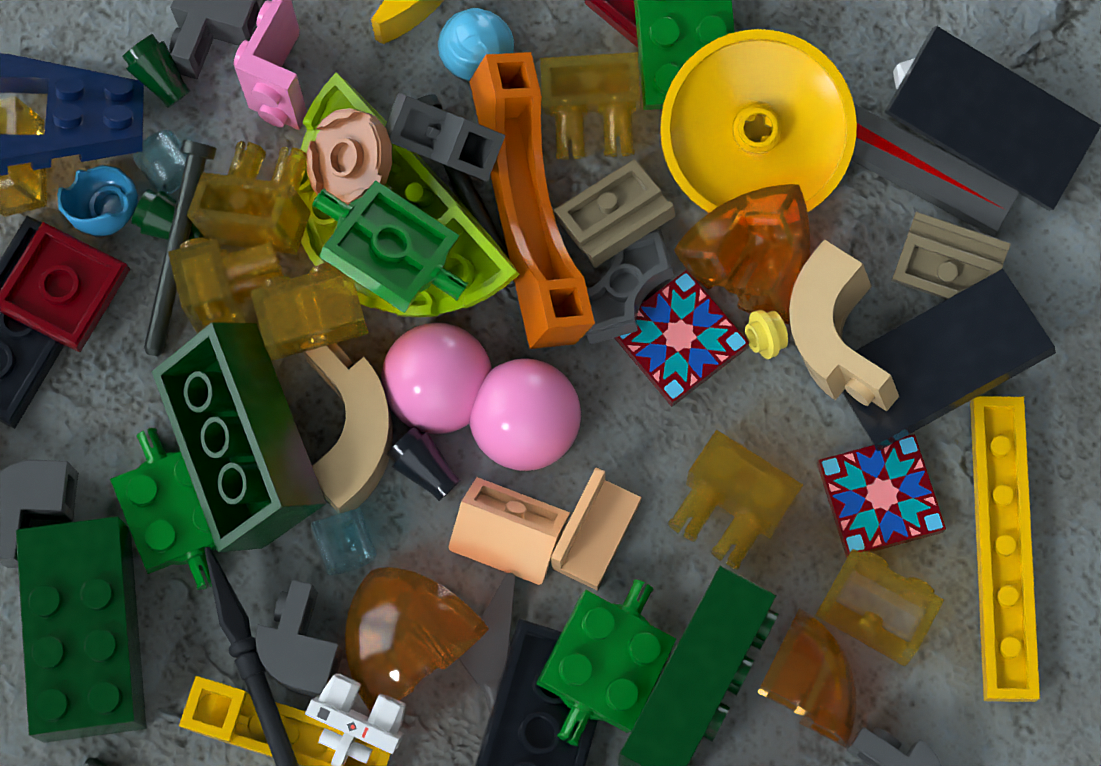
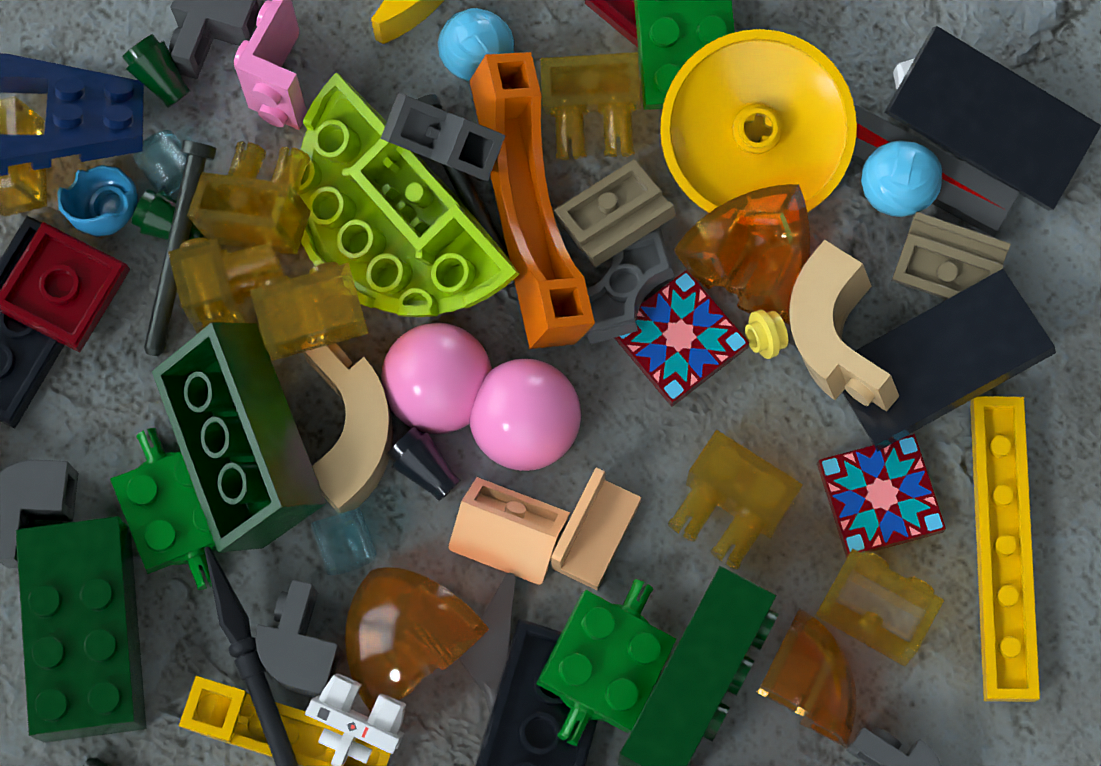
(349, 154): nougat tile -> none
(389, 246): green plate -> none
(901, 178): none -> medium azure piece

